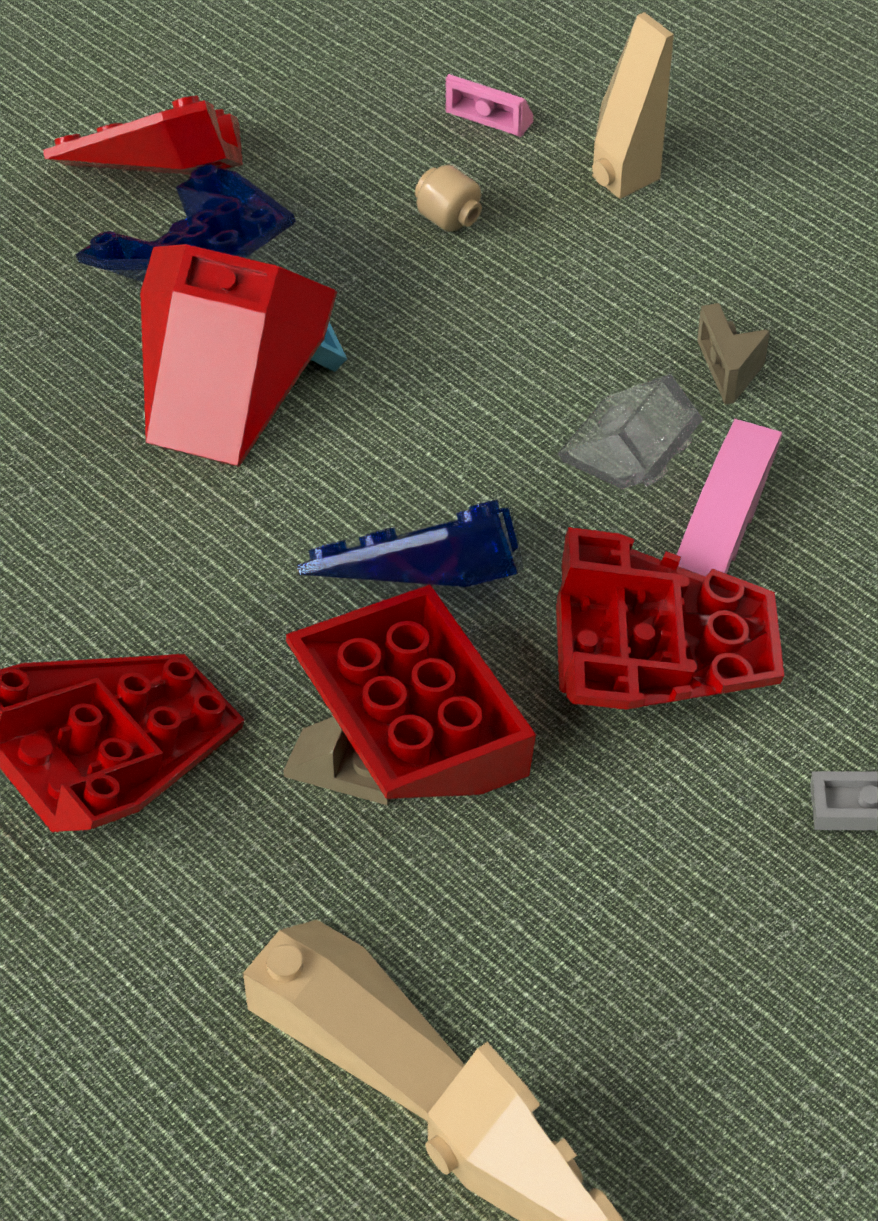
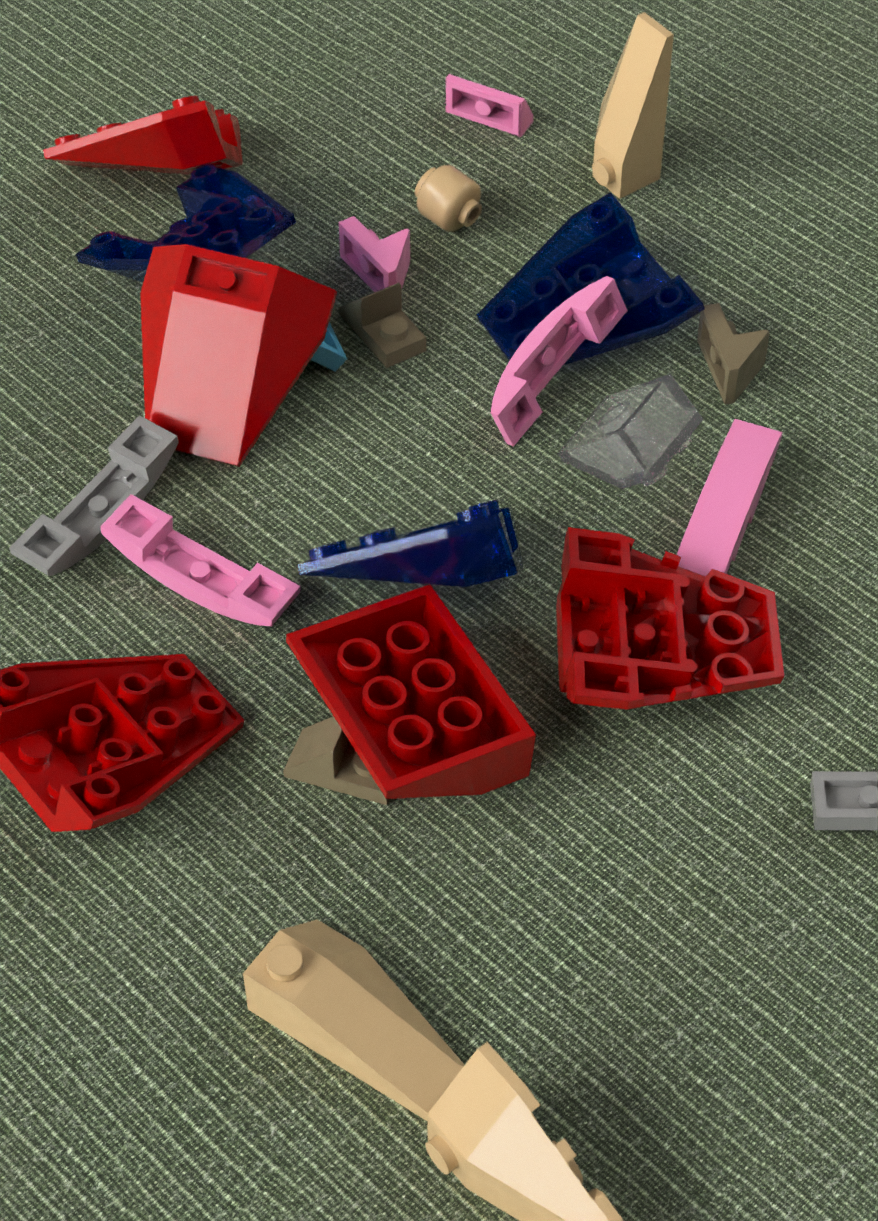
(134, 468): none -> light grey slope
(195, 571): none -> bright pink slope
(374, 260): none -> bright pink slope
(384, 326): none -> dark tan slope
(583, 316): none -> bright pink slope
(584, 250): none -> clear blue wedge

